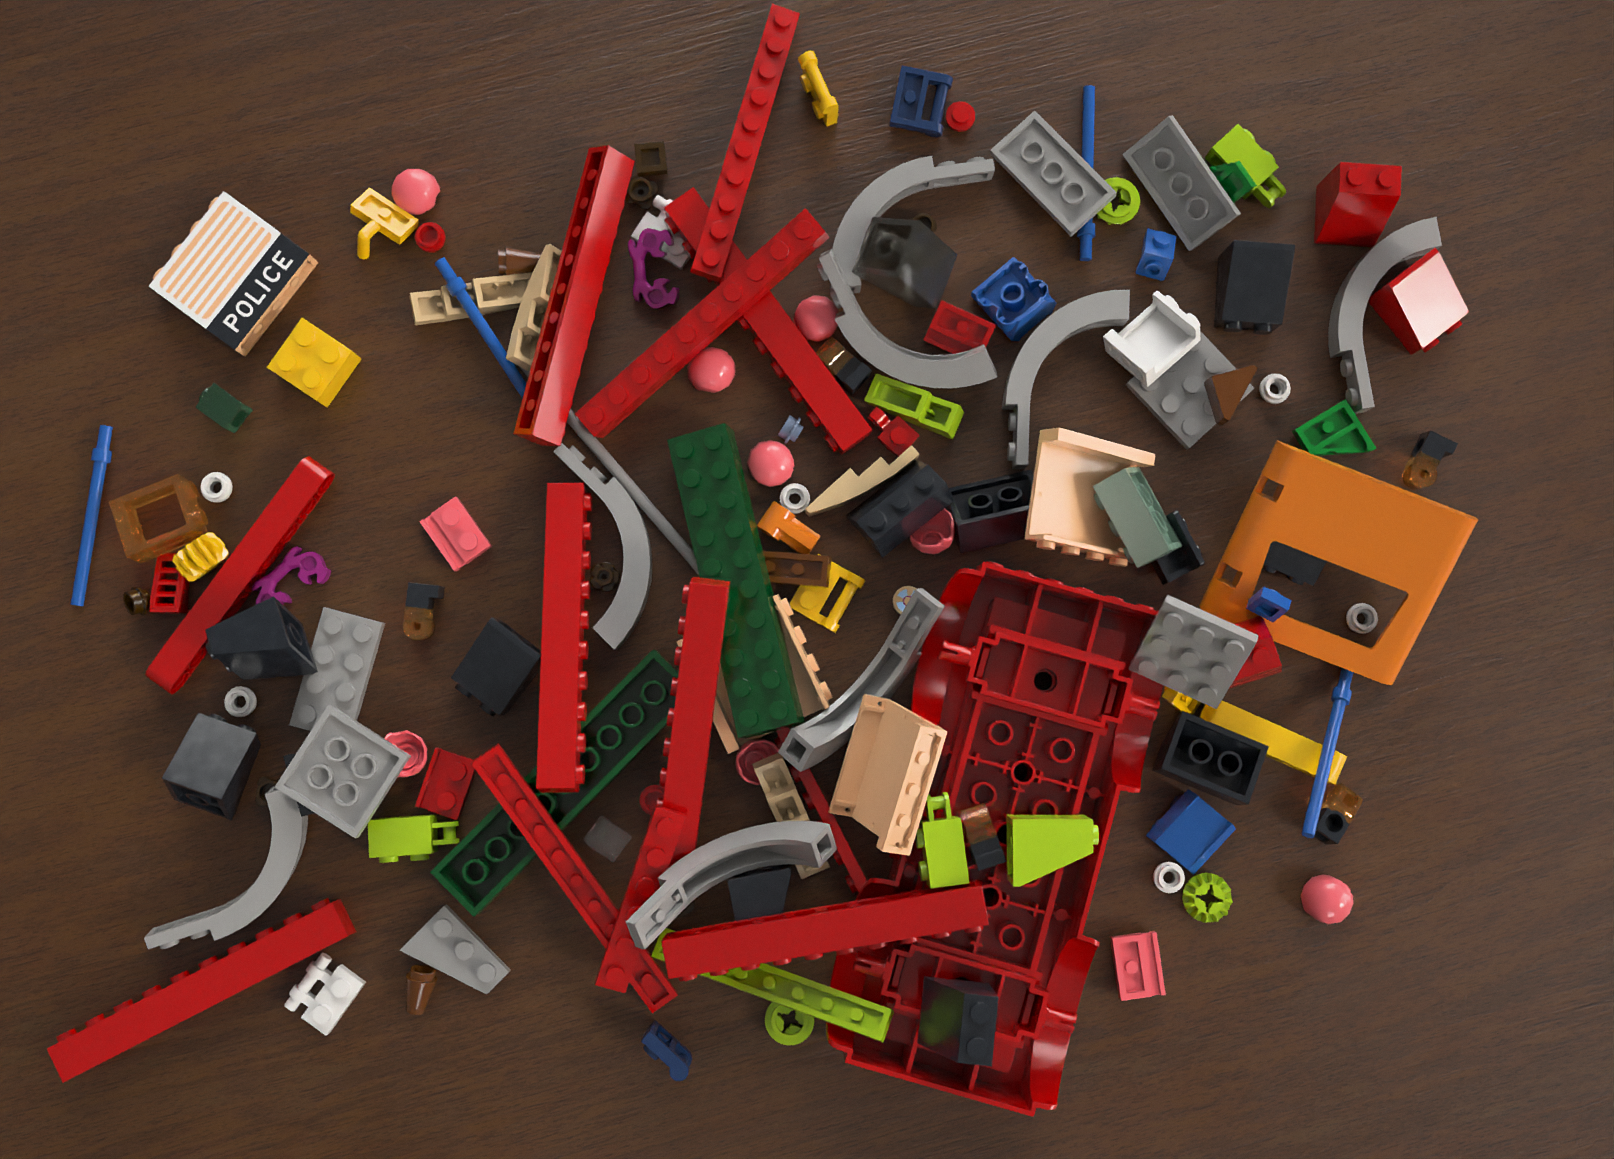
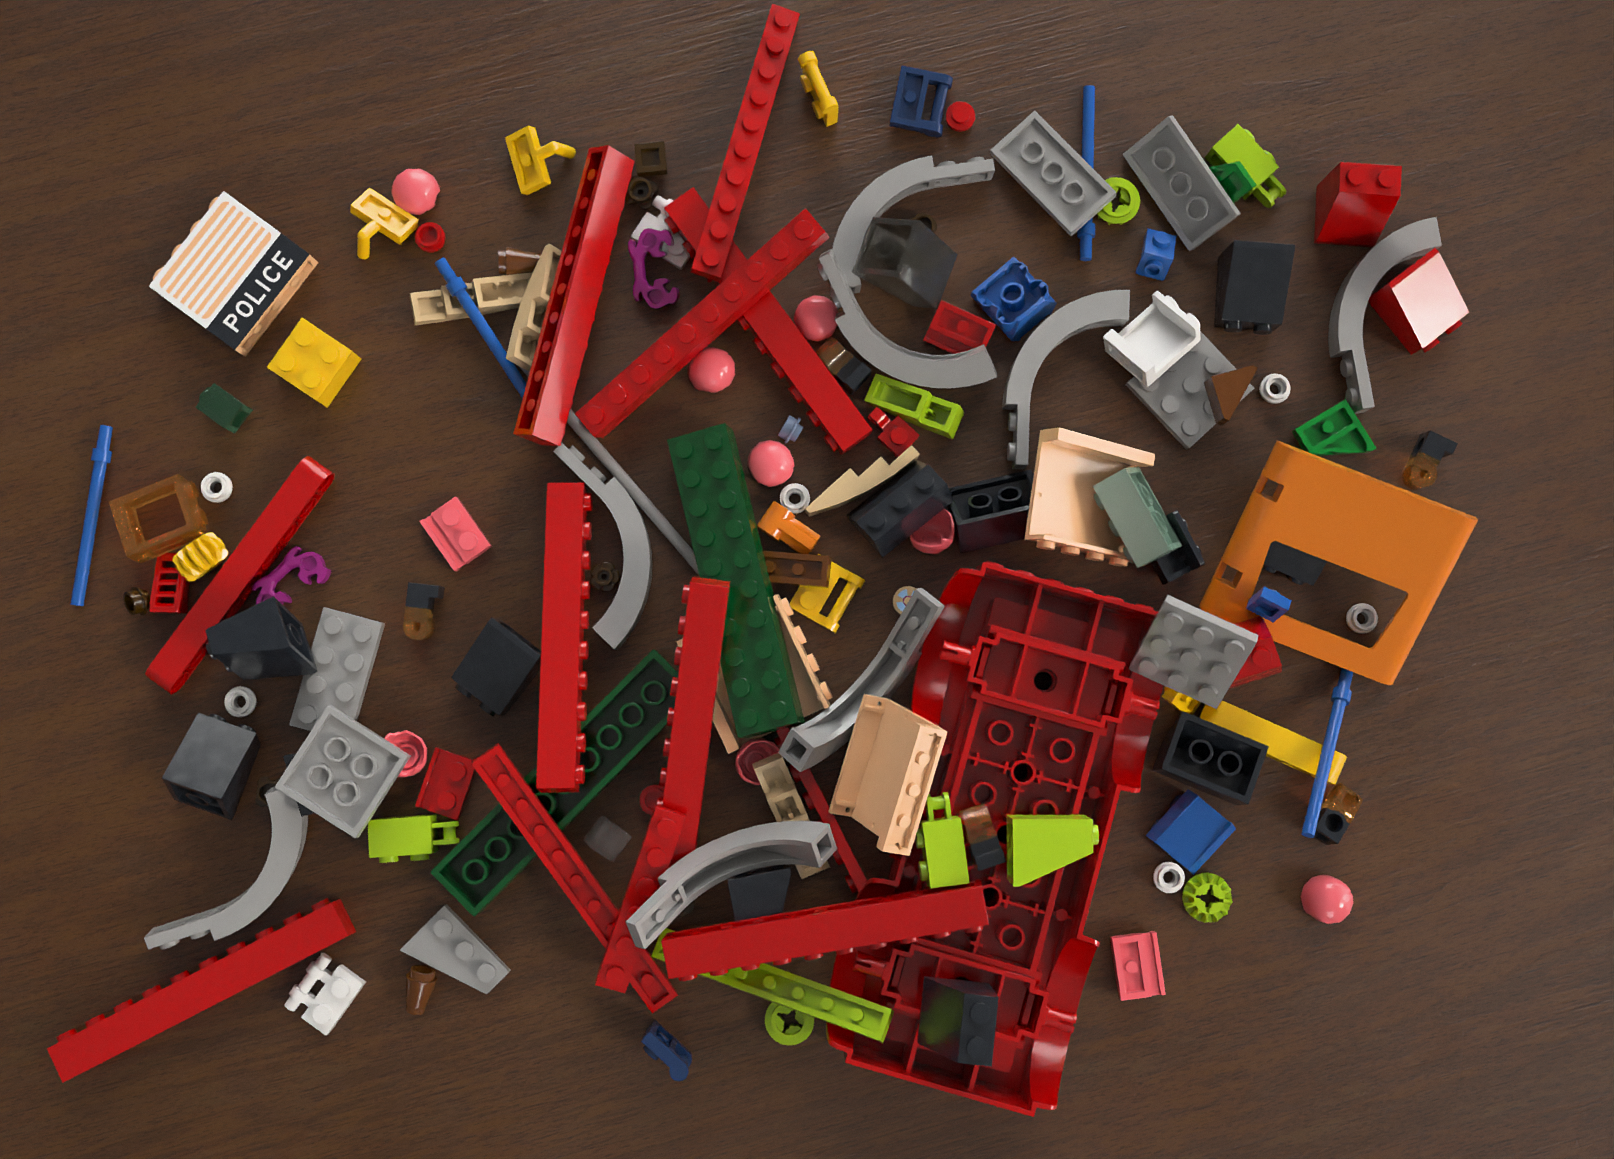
(529, 158): none -> yellow plate

